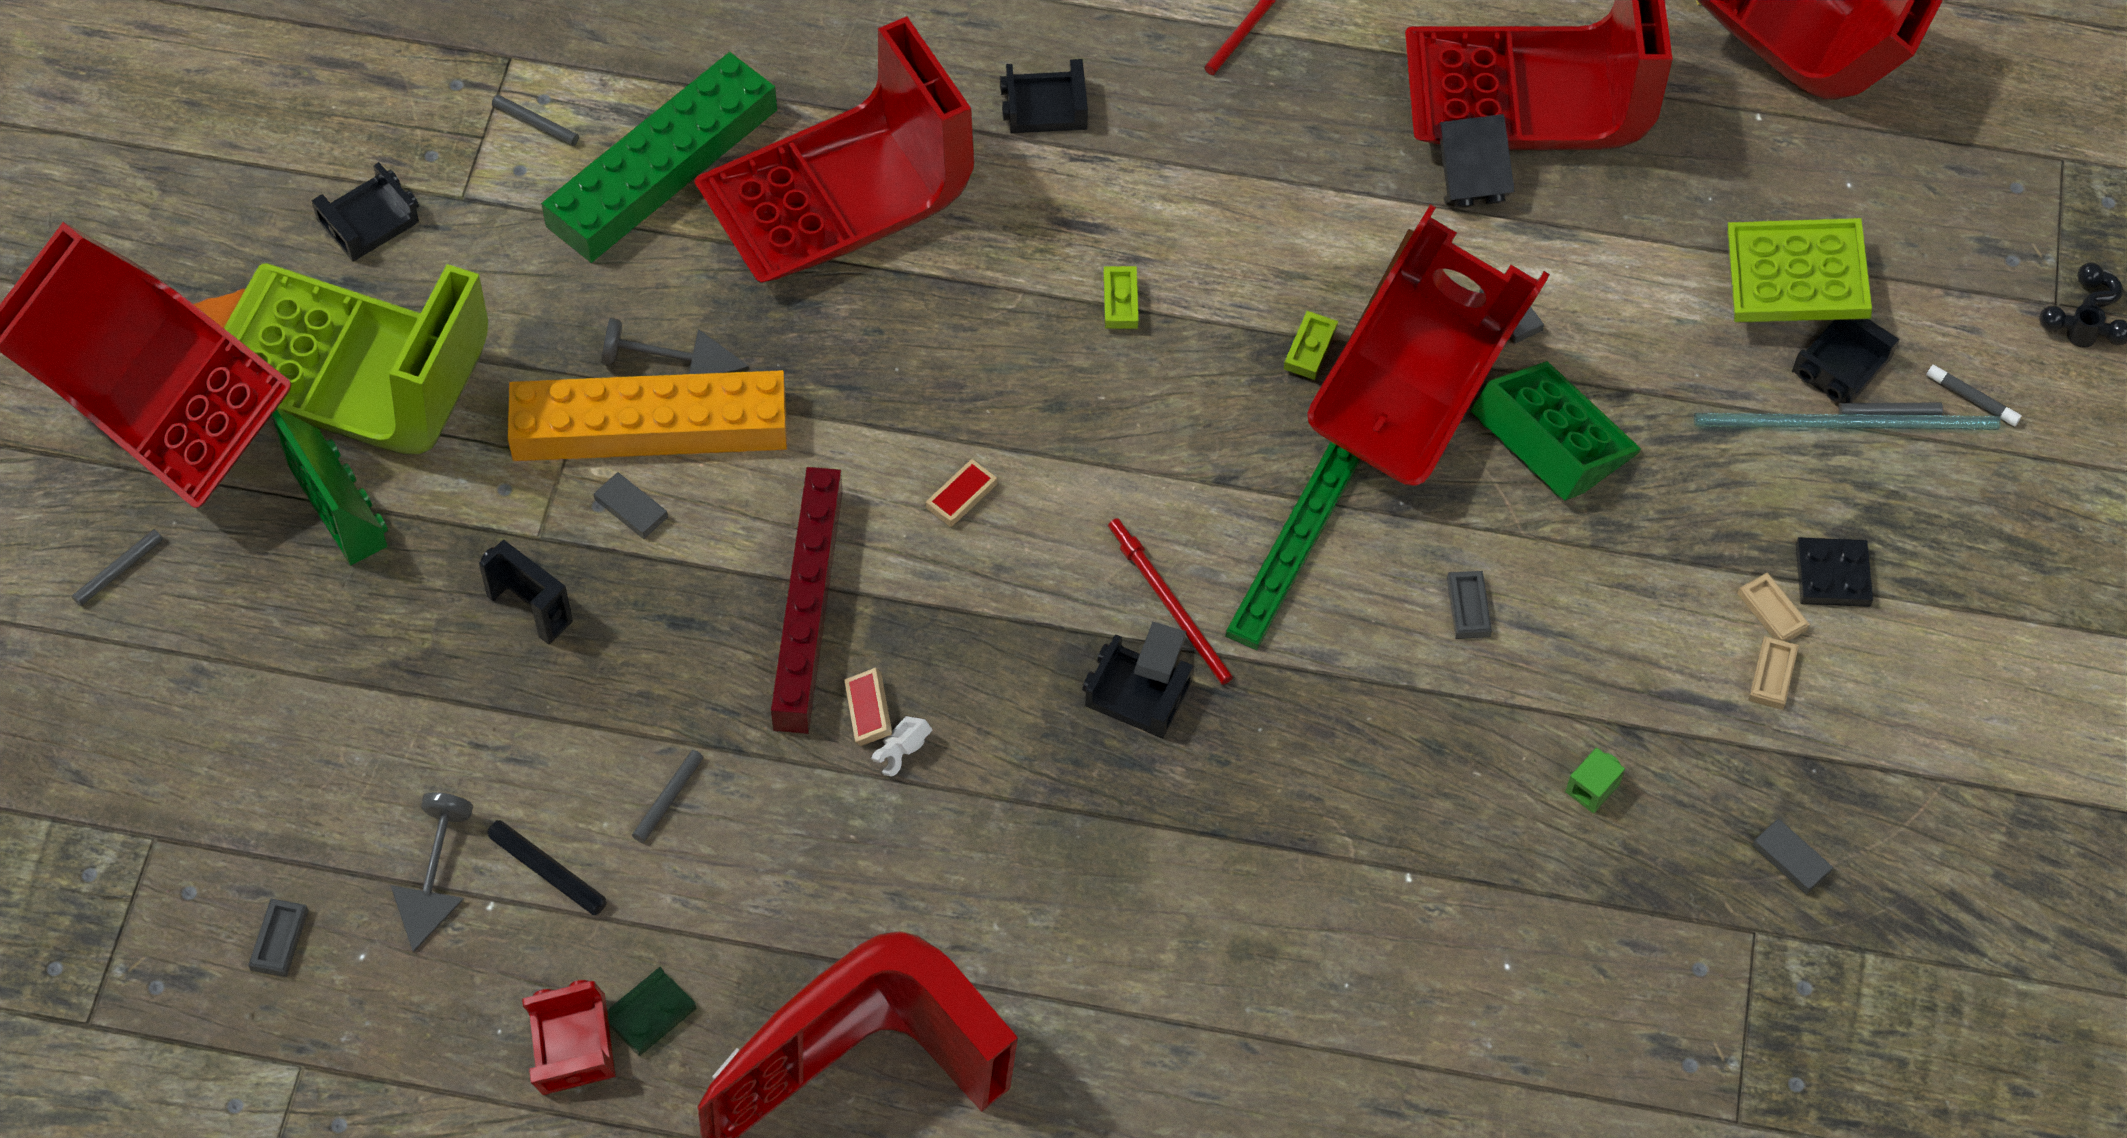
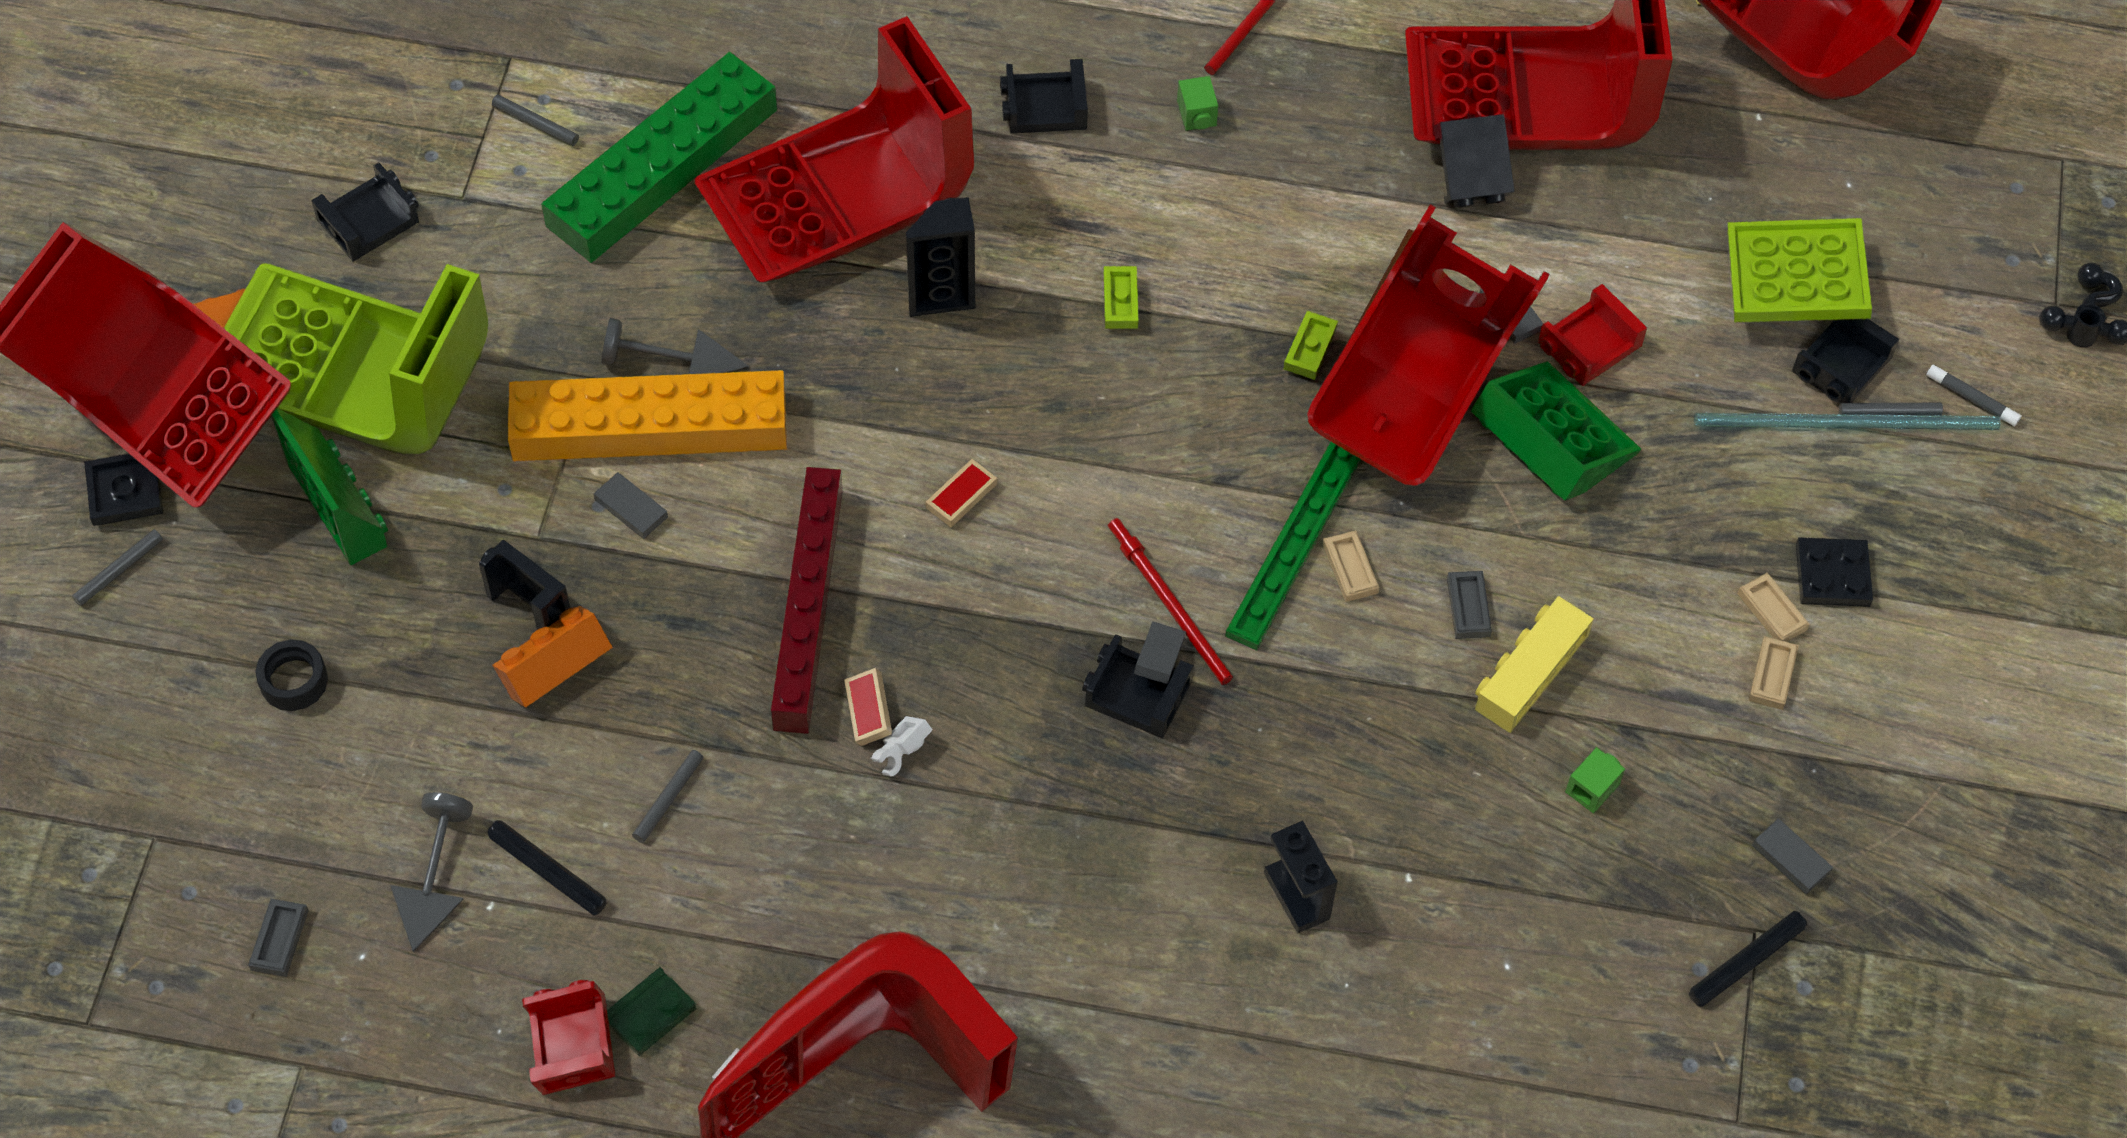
(121, 490): none -> black plate
(285, 652): none -> black tyre
(552, 655): none -> orange brick
(941, 259): none -> black slope
(1197, 103): none -> bright green brick
(1301, 878): none -> black panel
(1350, 566): none -> tan tile
(1533, 664): none -> light yellow brick
(1593, 336): none -> red panel
(1747, 958): none -> black axle

